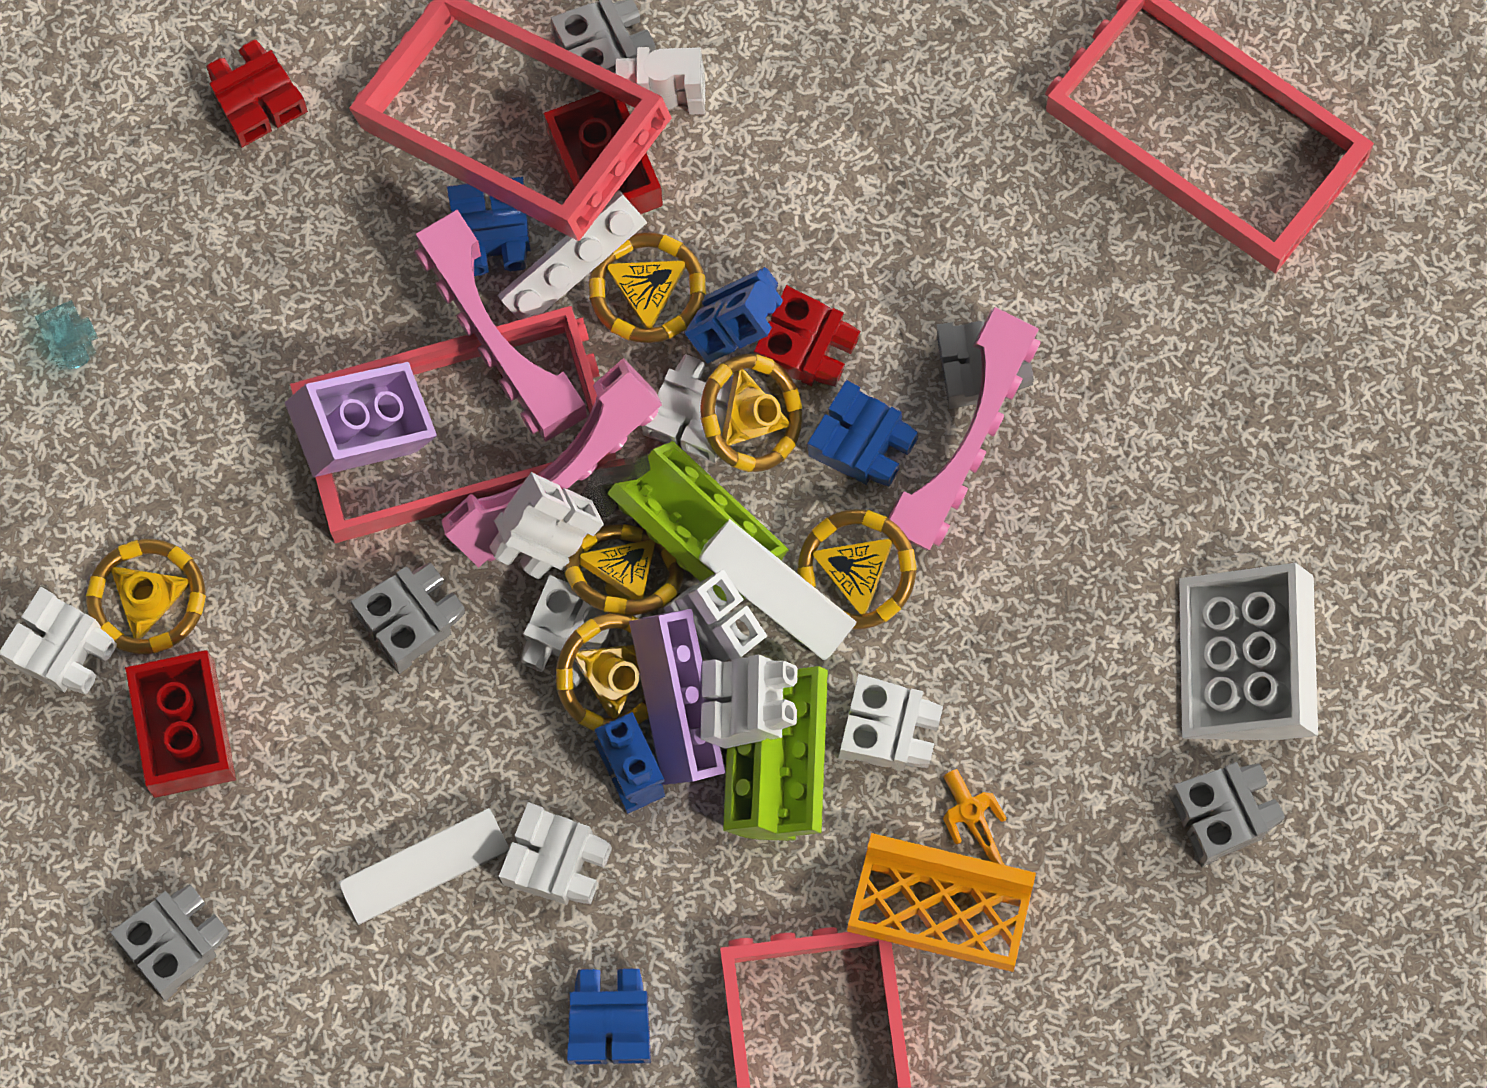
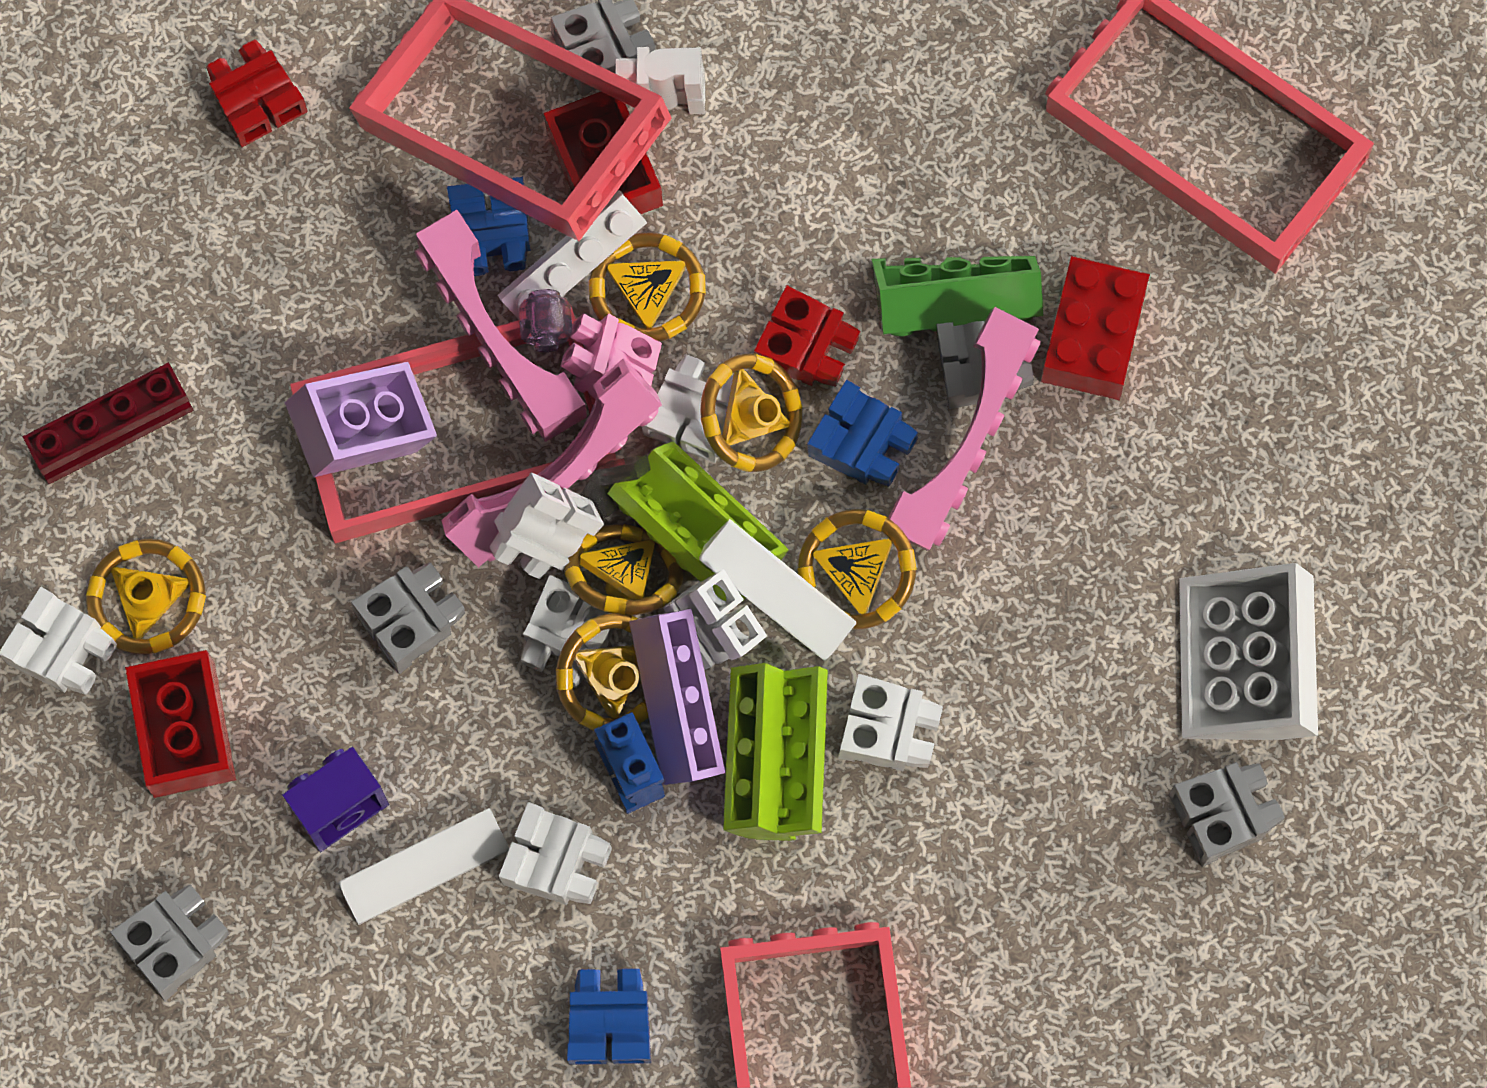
(67, 335): clear light blue brick -> none
(108, 423): none -> dark red brick
(335, 798): none -> dark purple brick
(545, 320): none -> clear purple head
(604, 347): none -> bright pink hips
(734, 315): blue hips -> none
(746, 700): white hips -> none
(955, 291): none -> bright green wedge
(970, 811): light orange piece -> none
(984, 880): light orange fence -> none
(1095, 328): none -> red brick

